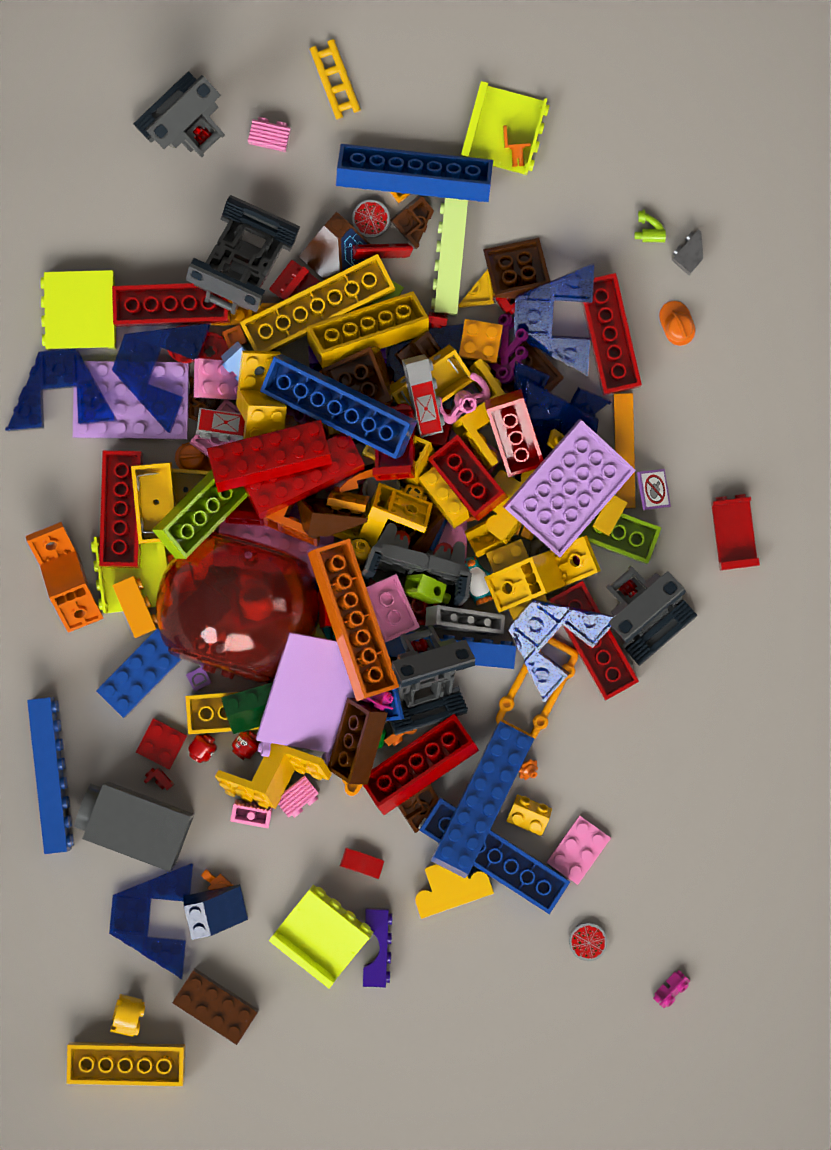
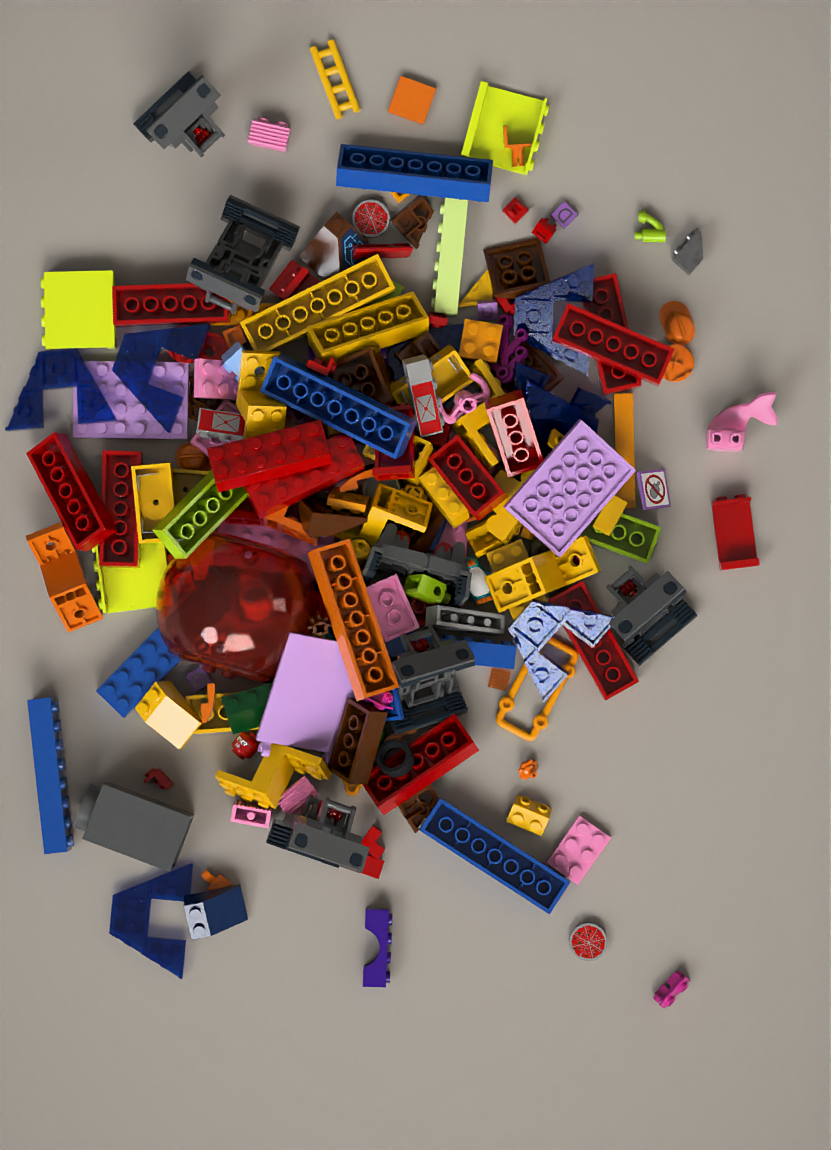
(71, 491): none -> red brick
(125, 1064): yellow brick -> none
(127, 1015): yellow brick -> none
(135, 606): light orange brick -> none
(161, 743): red plate -> none
(168, 713): none -> slope
(202, 748): red head -> none
(207, 708): none -> orange slope
(215, 1006): reddish brown brick -> none
(317, 629): none -> reddish brown gear
(318, 365): none -> red bracket
(321, 834): none -> dark grey container
(321, 936): neon yellow panel -> none
(370, 841): none -> red piece
(386, 747): none -> black tyre
(412, 100): none -> orange tile
(450, 890): yellow brick -> none
(482, 800): blue brick -> none
(487, 309): none -> medium lavender tile
(499, 679): none -> clear orange tile
(515, 210): none -> red tile
(544, 230): none -> red tile
(564, 215): none -> medium lavender tile
(613, 344): none -> red brick
(680, 364): none -> orange tile
(729, 427): none -> bright pink hips

